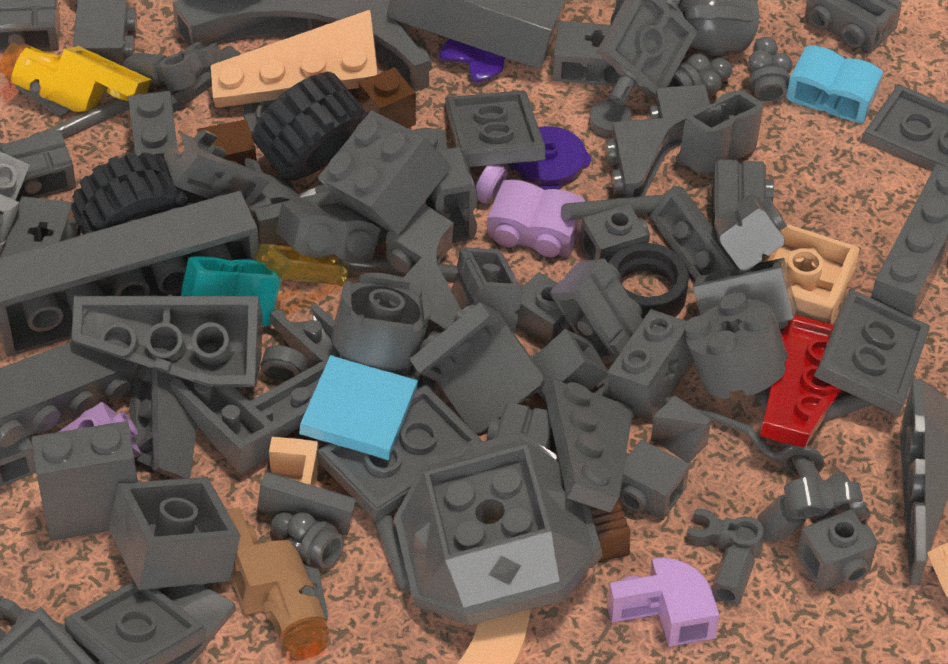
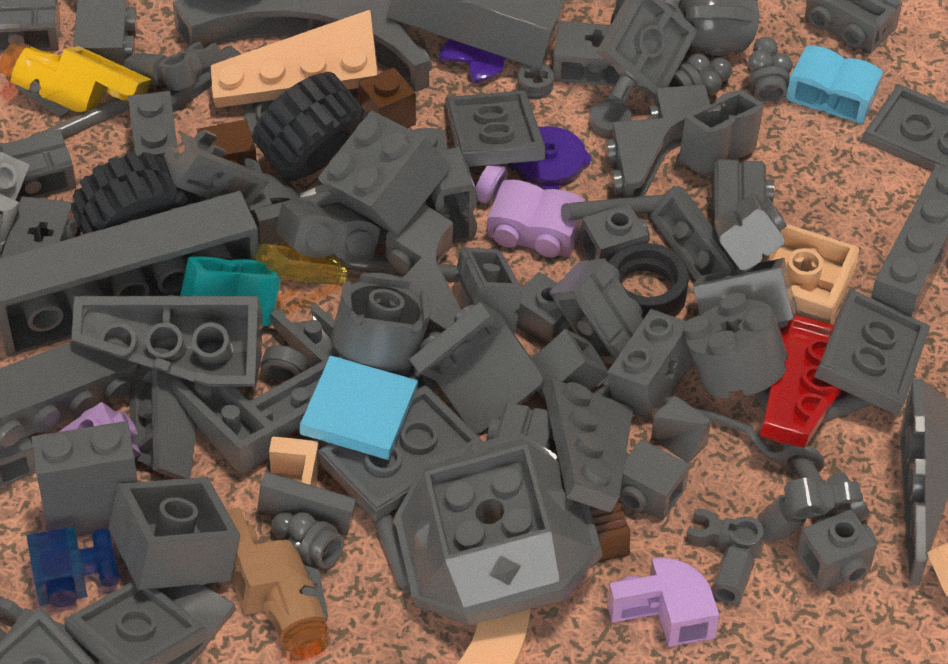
(61, 565): none -> clear blue brick
(536, 90): none -> dark grey bush

